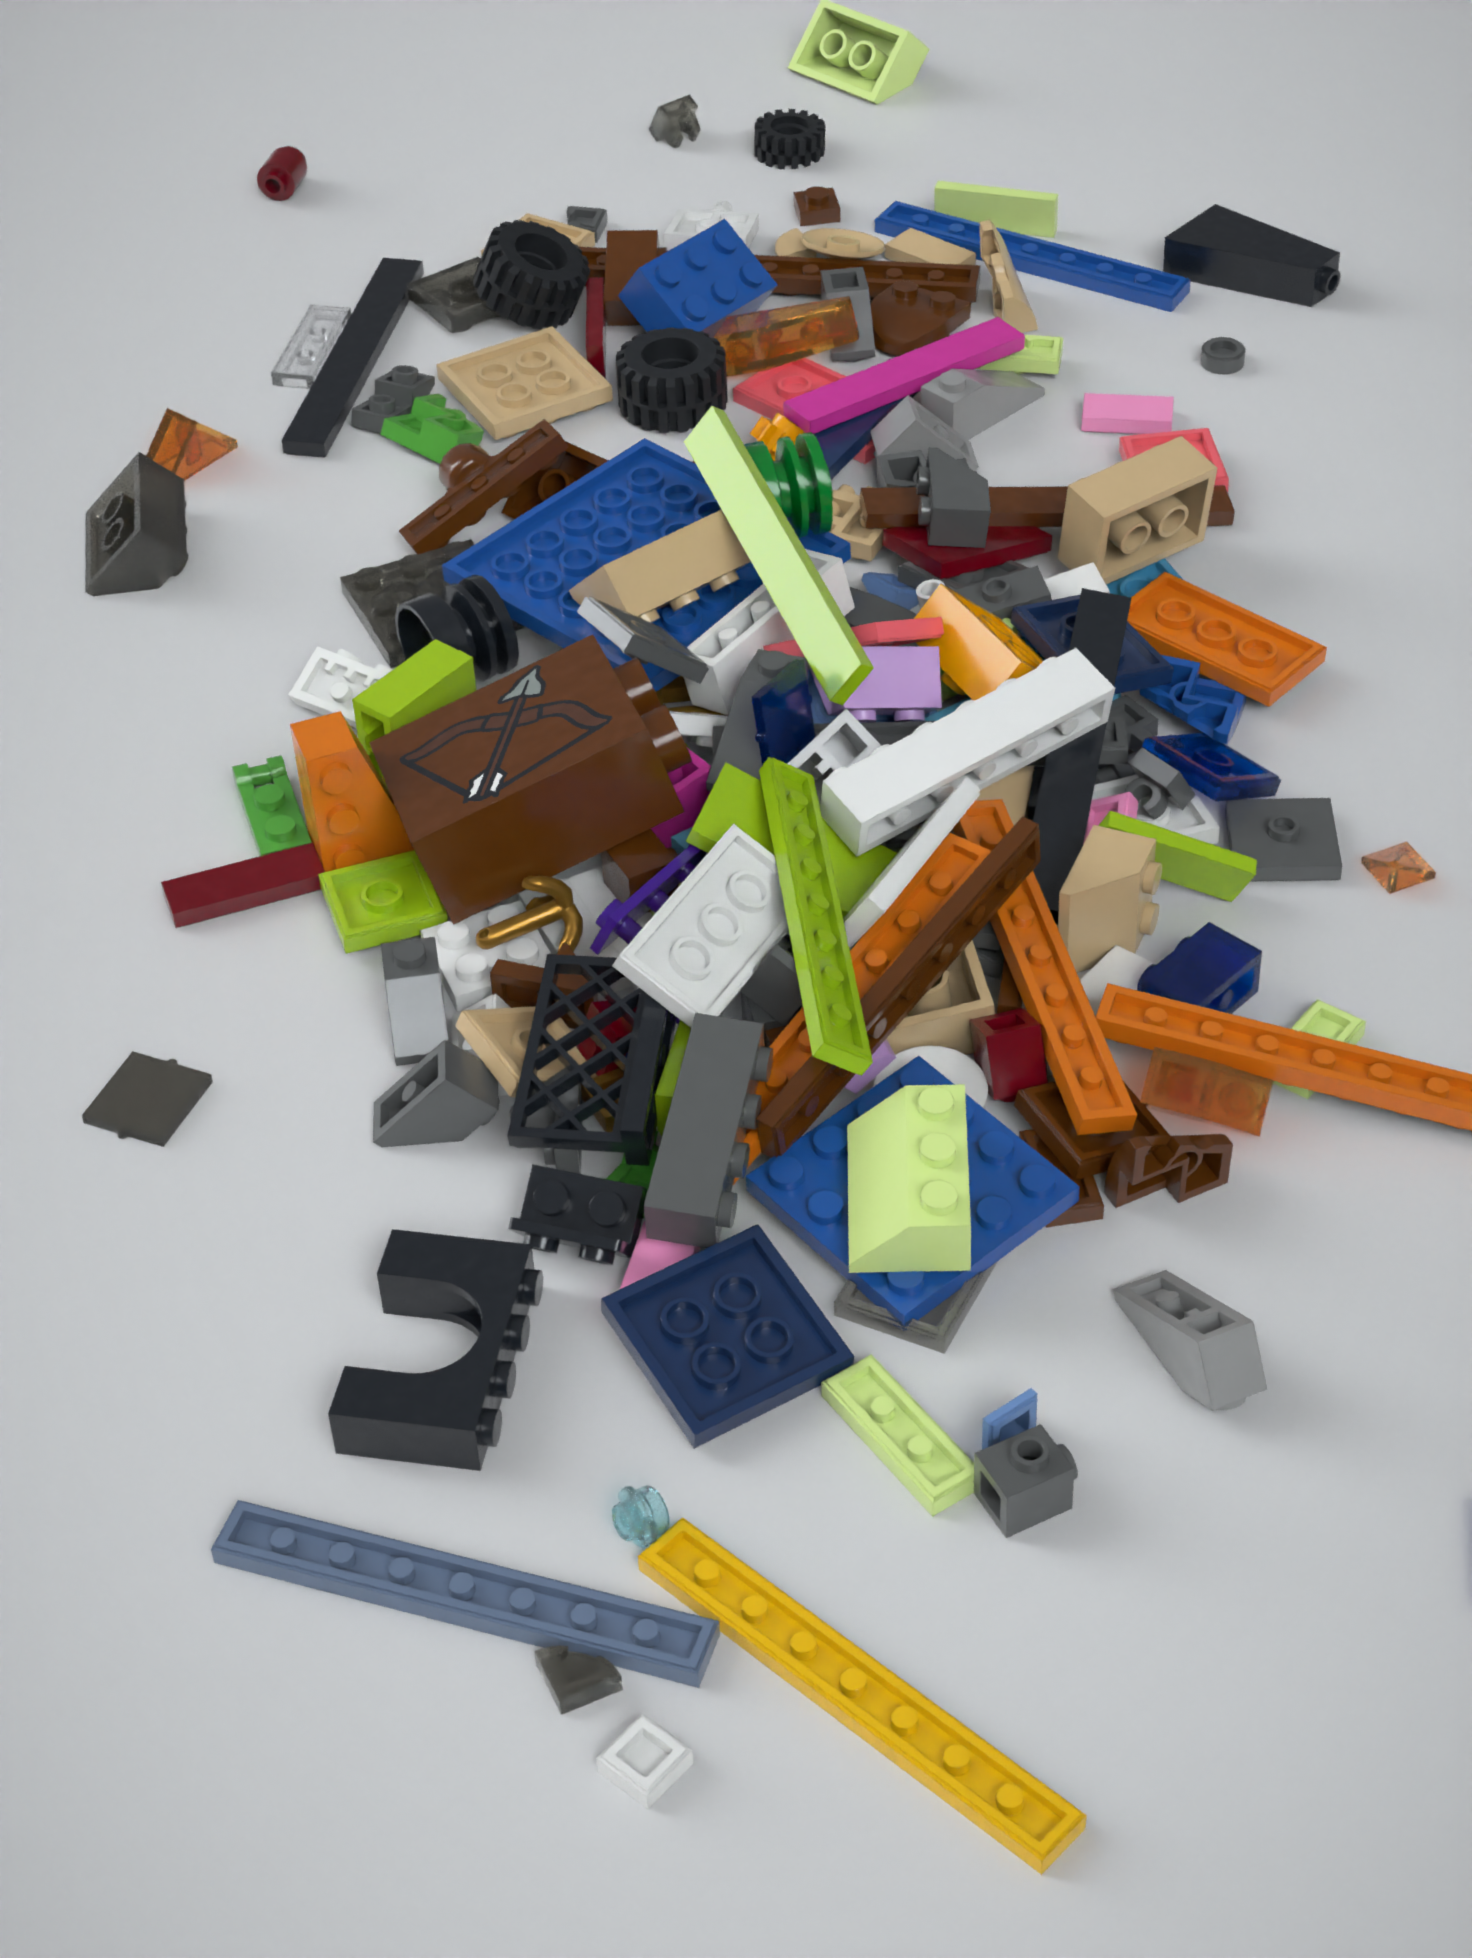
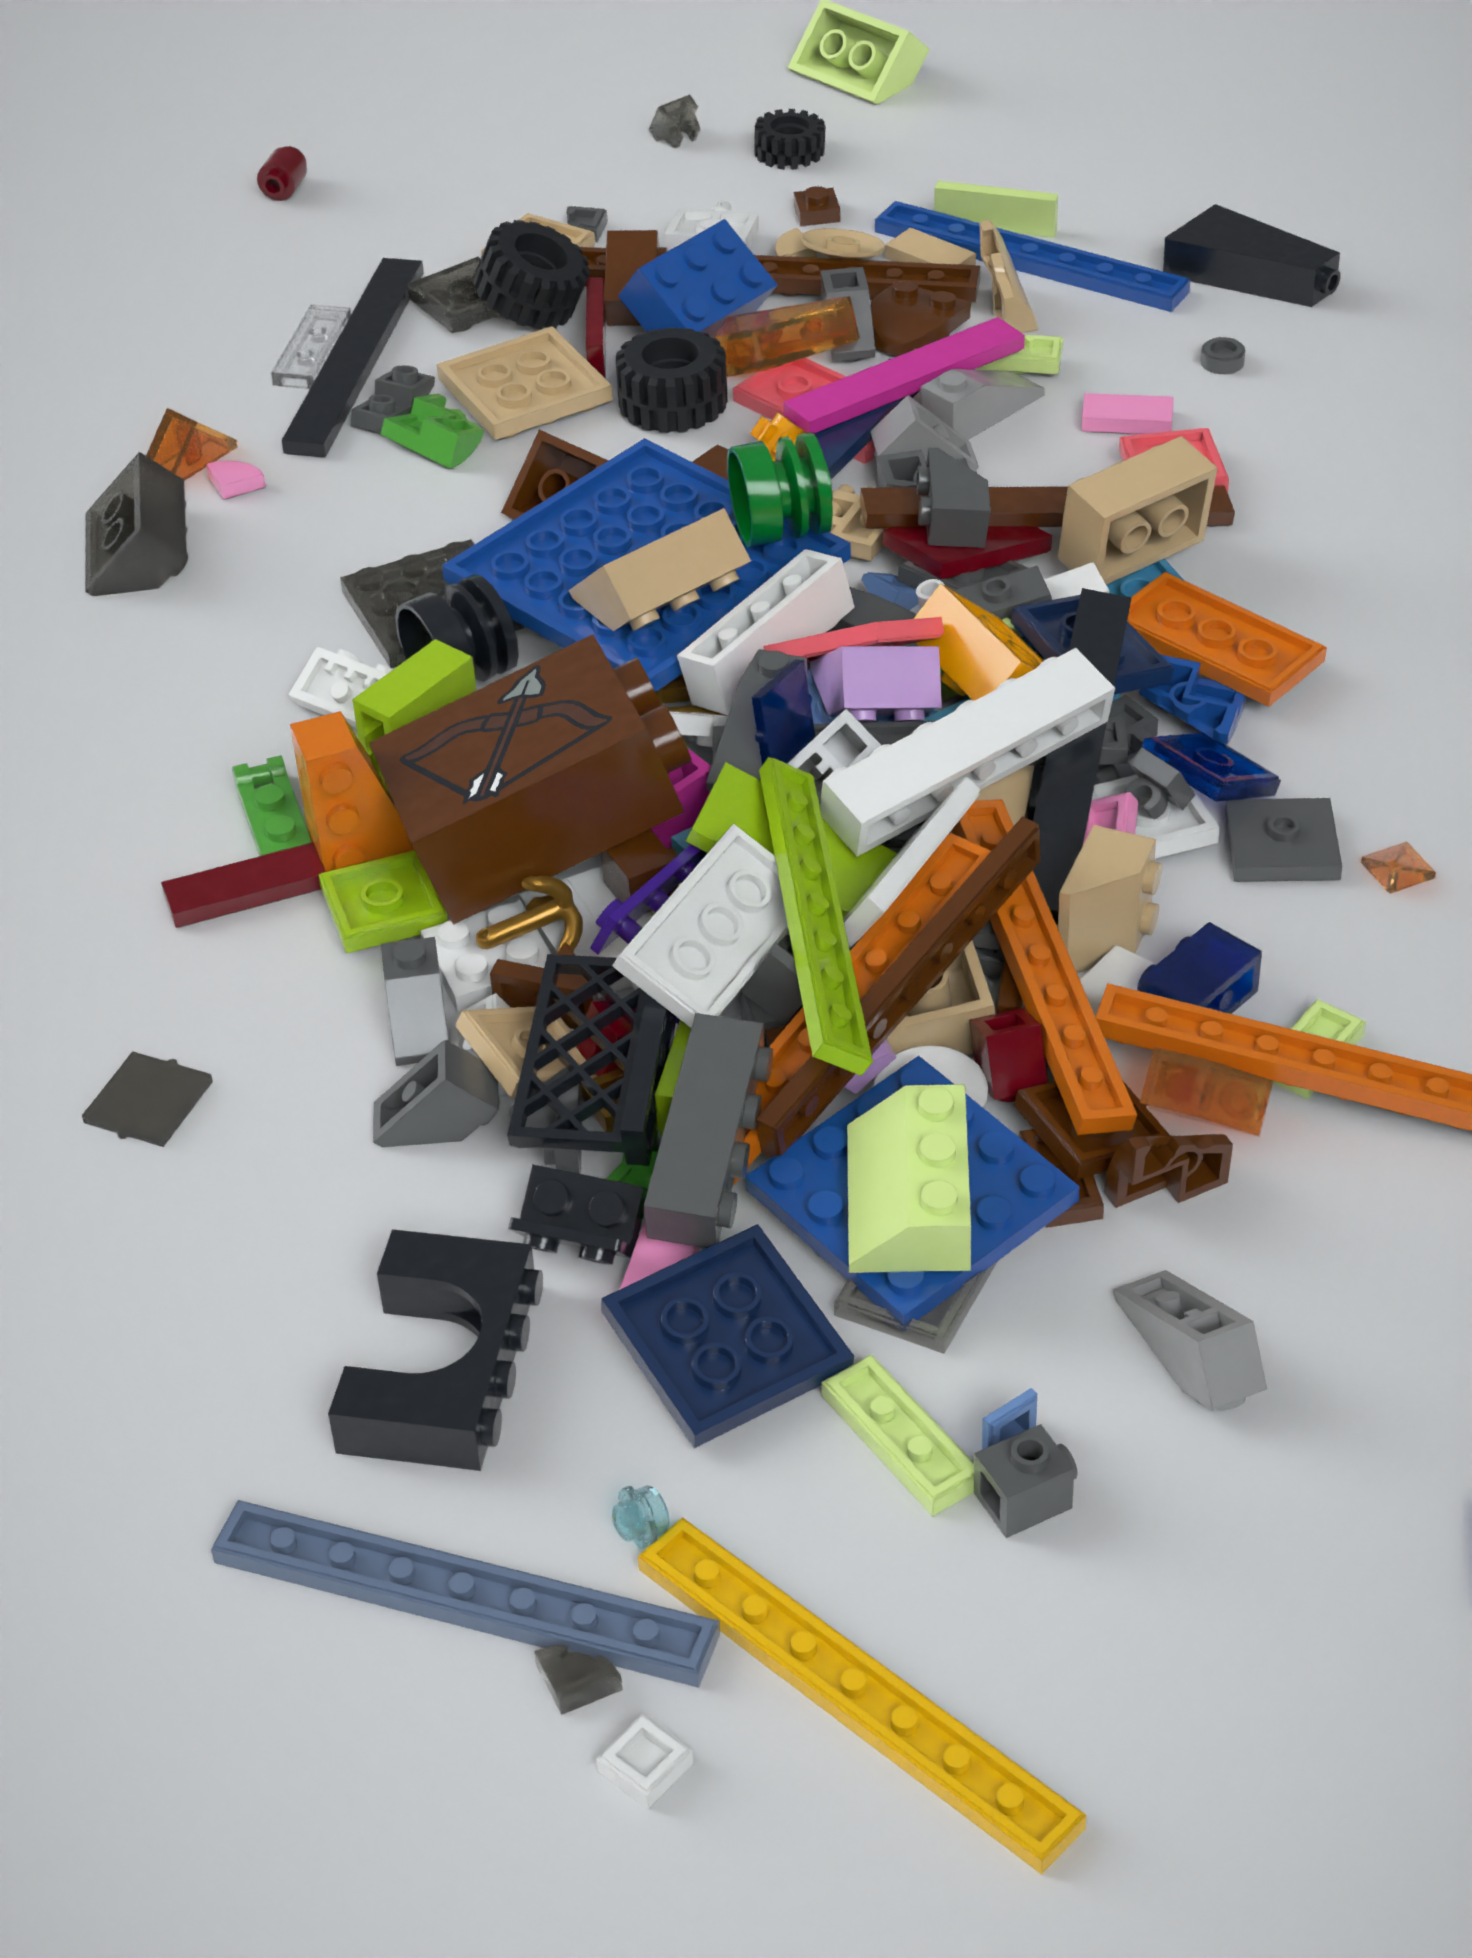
(235, 478): none -> bright pink tile
(480, 481): reddish brown plate -> none
(643, 639): dark grey plate -> none
(778, 557): tile -> none
(1190, 860): lime tile -> none

